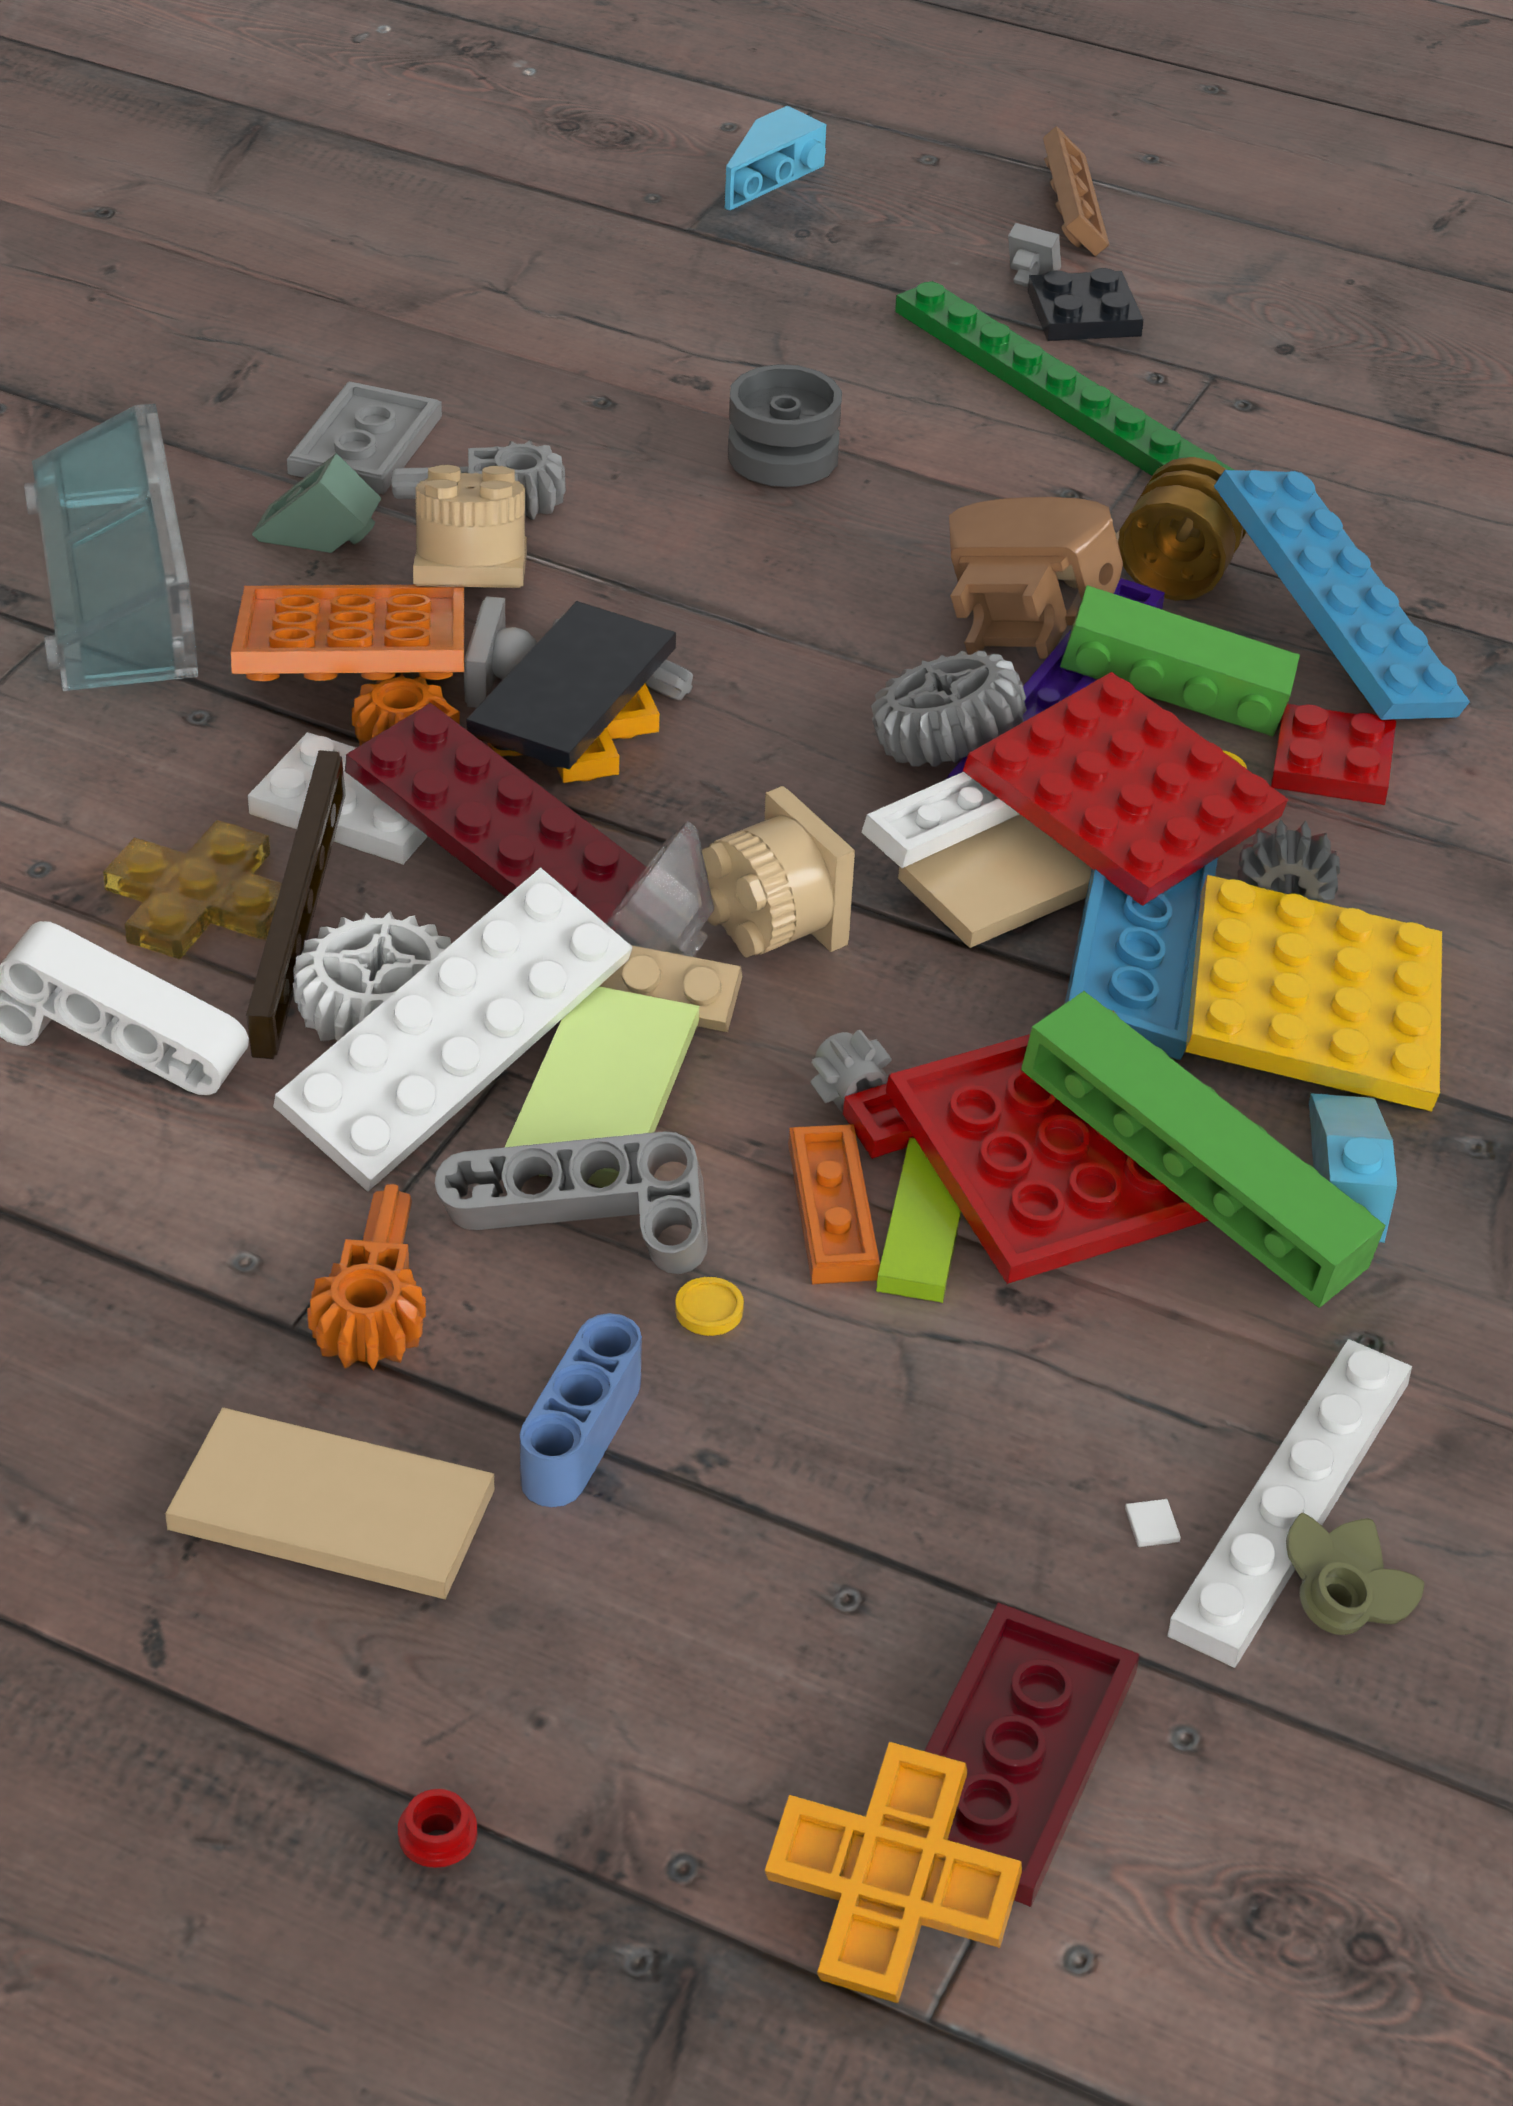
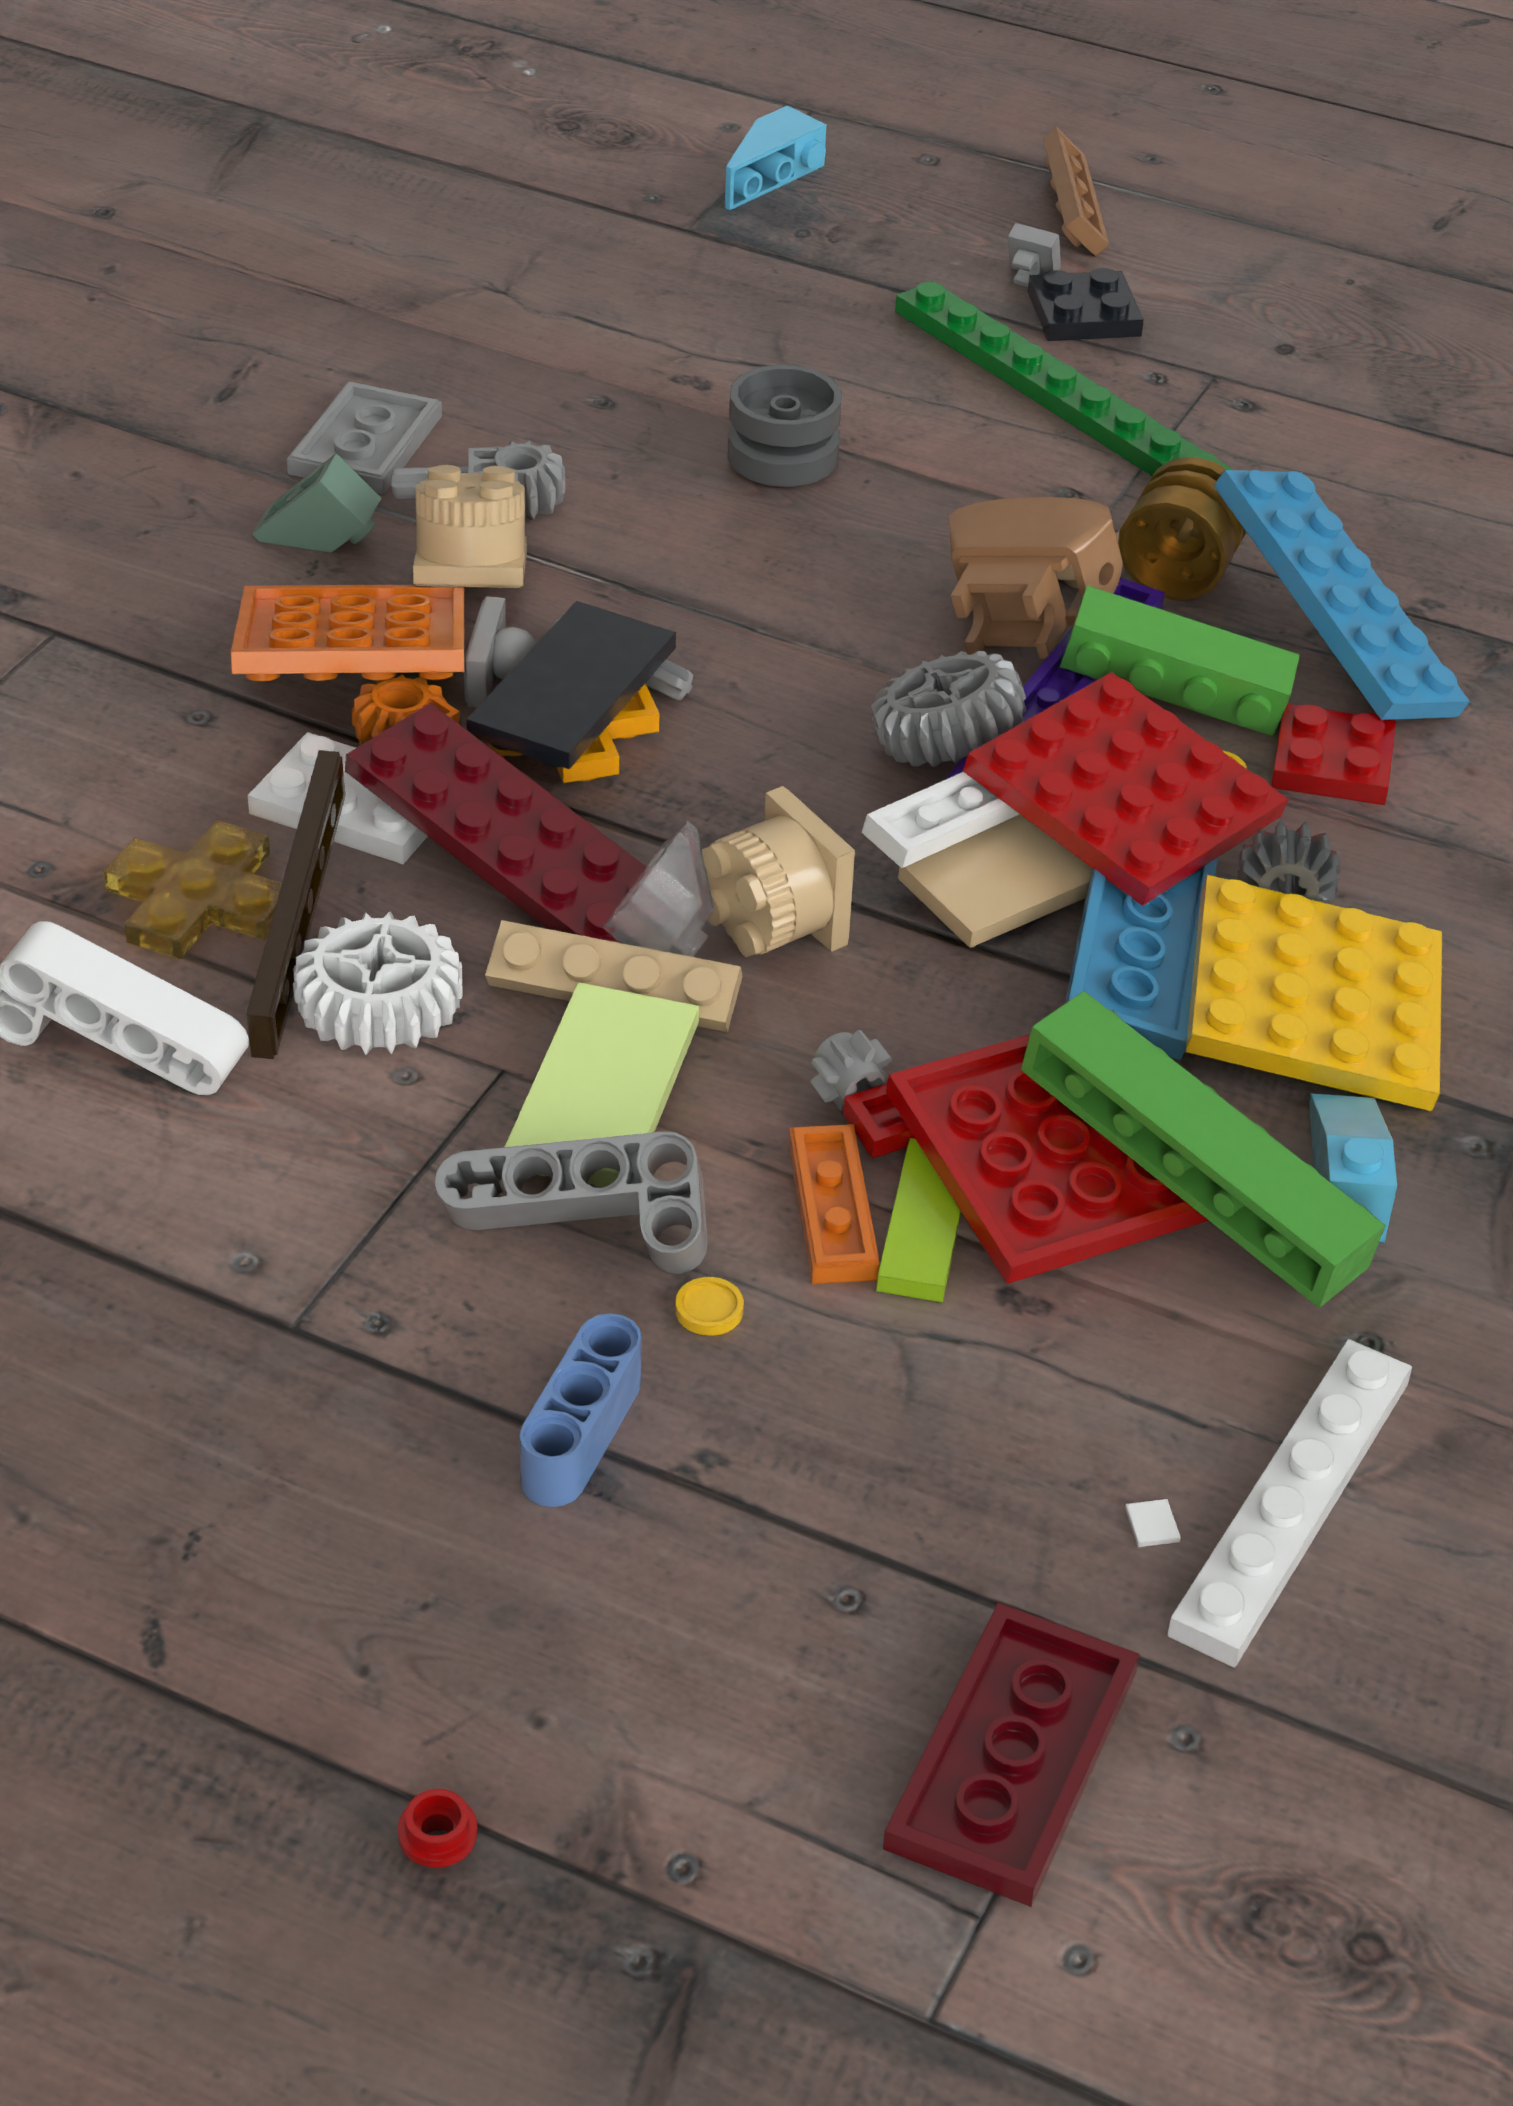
(114, 556): windscreen -> none
(331, 1502): tan tile -> none
(371, 1299): orange gear -> none
(452, 1029): white plate -> none
(893, 1872): light orange plate -> none
(1350, 1570): olive plate -> none

